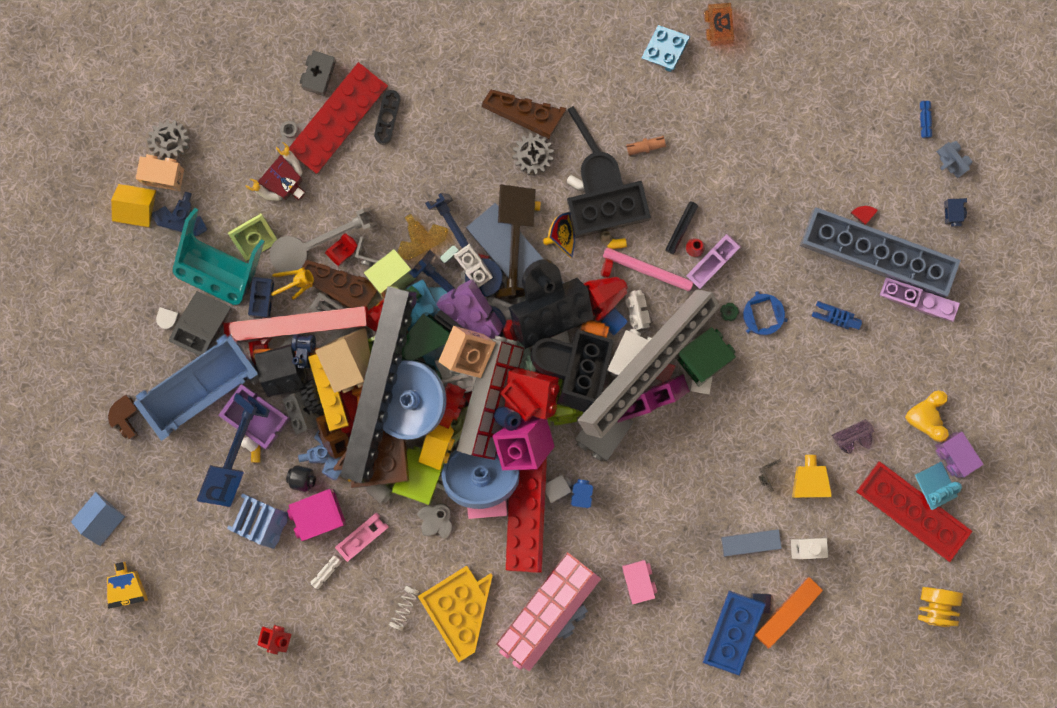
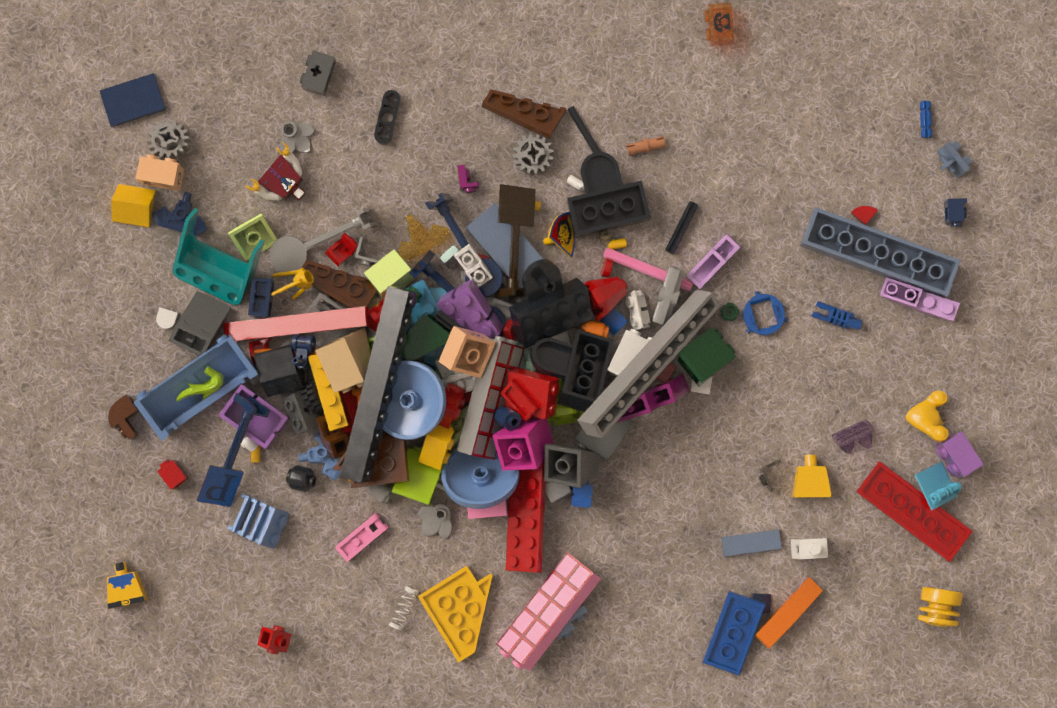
(97, 519): medium blue slope -> none
(132, 100): none -> dark blue tile
(172, 474): none -> red brick
(205, 388): none -> lime piece
(316, 515): dark pink slope -> none
(326, 571): white axle -> none
(337, 118): red plate -> none
(464, 176): none -> magenta bracket
(569, 465): none -> dark grey slope
(638, 581): bright pink brick -> none
(665, 47): hinge -> none
(668, 295): none -> light grey piece
(693, 251): red cone -> none

